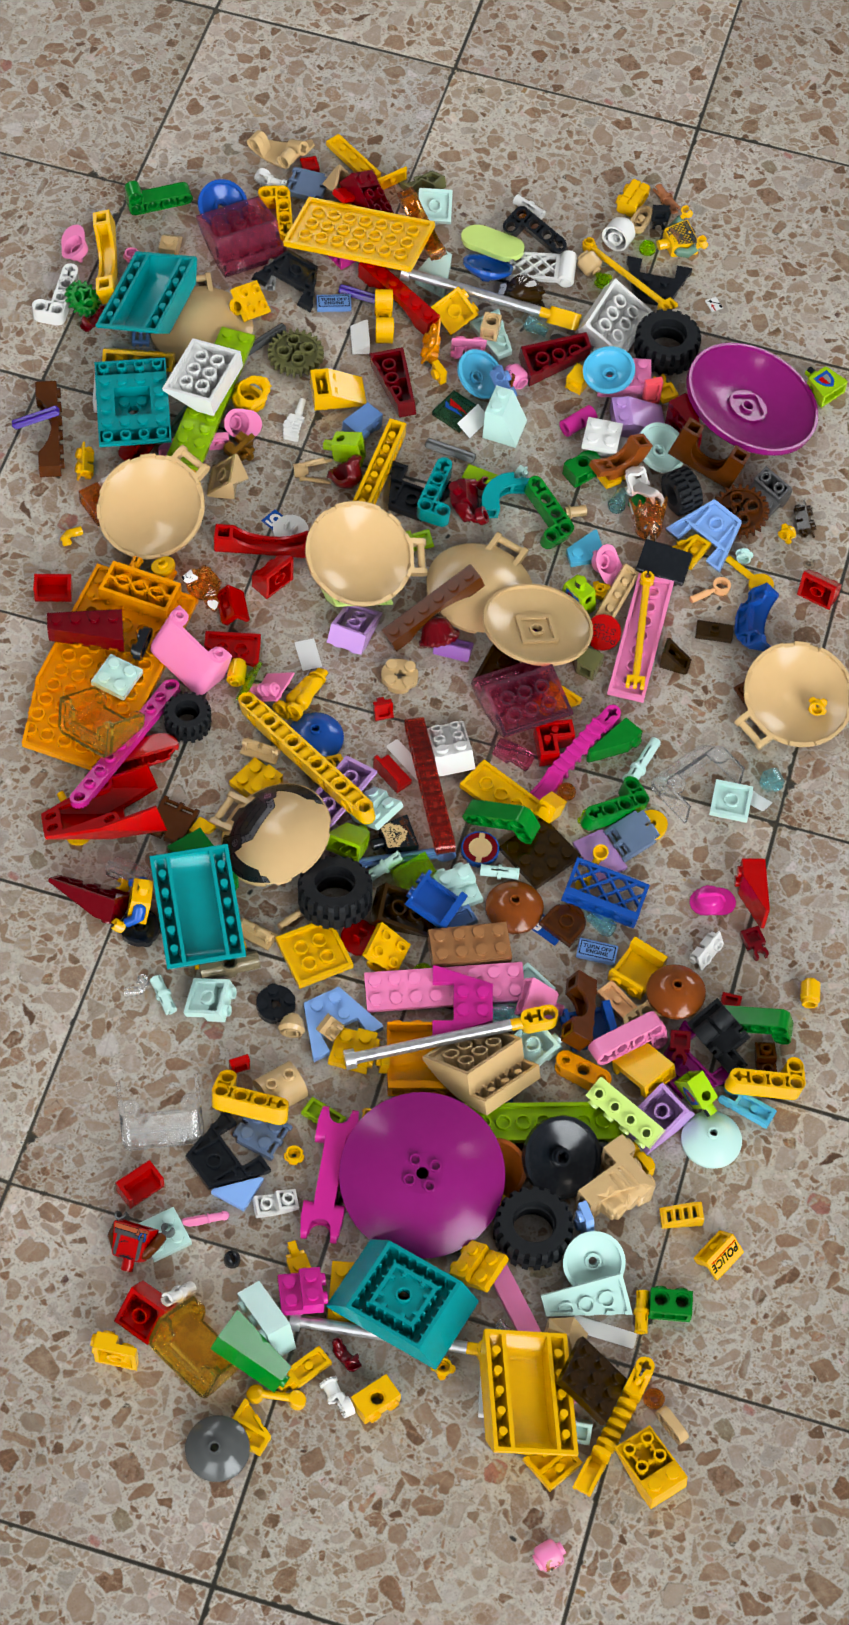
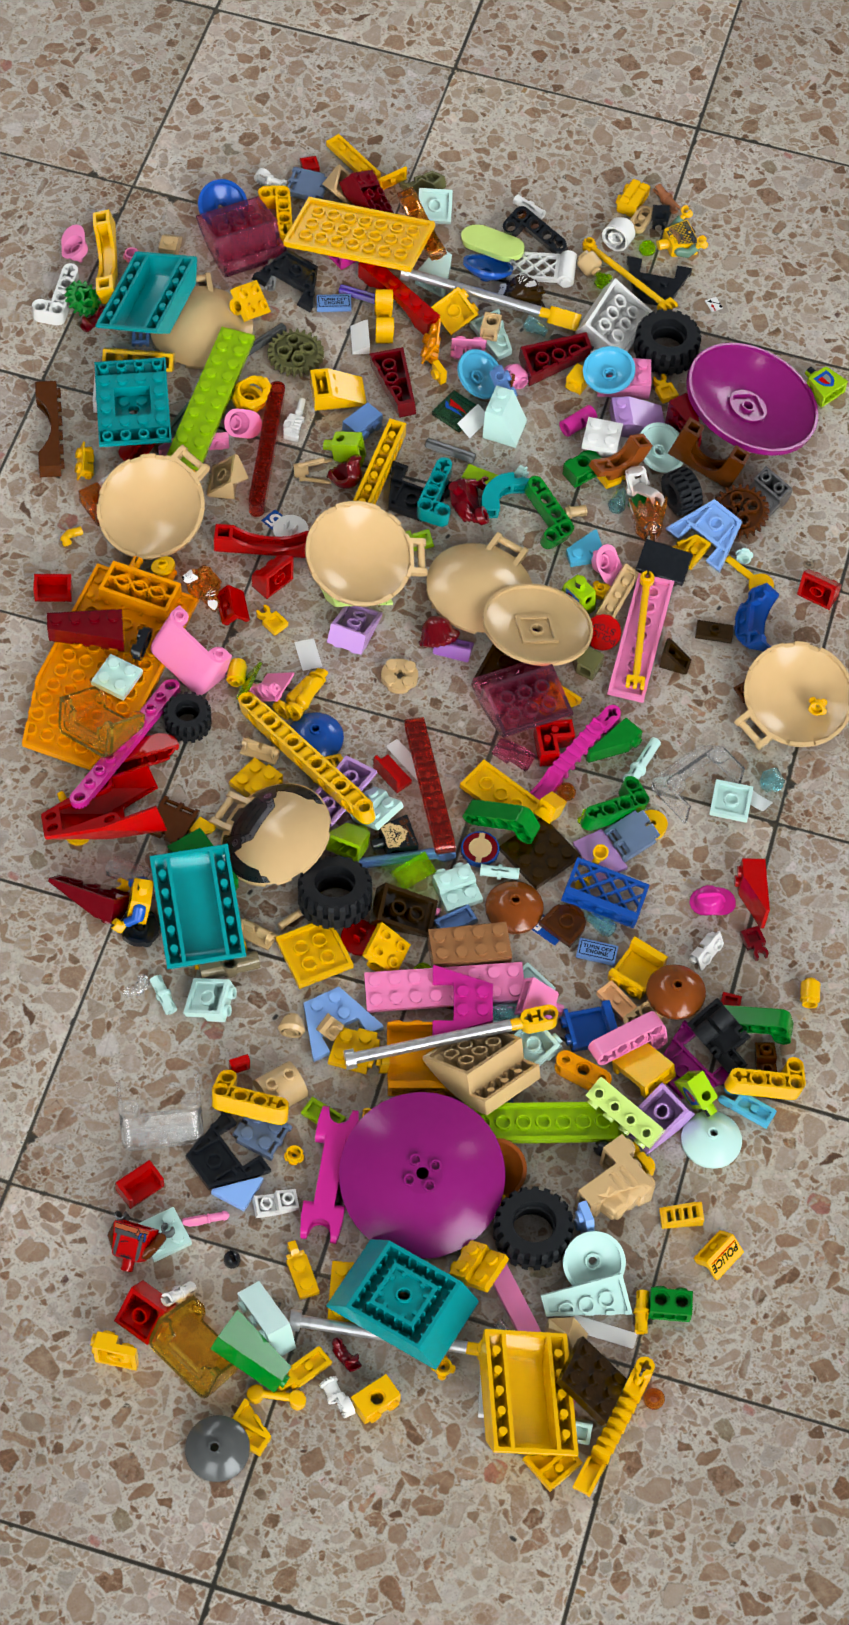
(35, 417): dark purple axle -> none
(156, 198): green beam -> none
(204, 375): white slope -> none
(237, 644): red wing -> none
(243, 449): pearl gold hips -> none
(266, 449): none -> clear red beam
(272, 621): none -> yellow plate
(275, 993): black plate -> none
(278, 153): tan panel -> none
(302, 1292): dark pink plate -> none
(343, 195): red tile -> none
(383, 709): red tile -> none
(385, 865): light aqua pin -> none
(406, 626): reddish brown arch -> none
(434, 901): blue panel -> none
(451, 748): white slope -> none
(549, 1555): bright pink head -> none
(577, 1151): black dish -> none
(582, 992): reddish brown arch -> none
(651, 1467): yellow slope -> none
(652, 390): coral tile -> none
(672, 1425): tan beam -> none
(680, 1043): dark red plate -> none
(705, 593): light nougat piece -> none
(787, 533): yellow plate -> none
(804, 513): dark brown hinge -> none

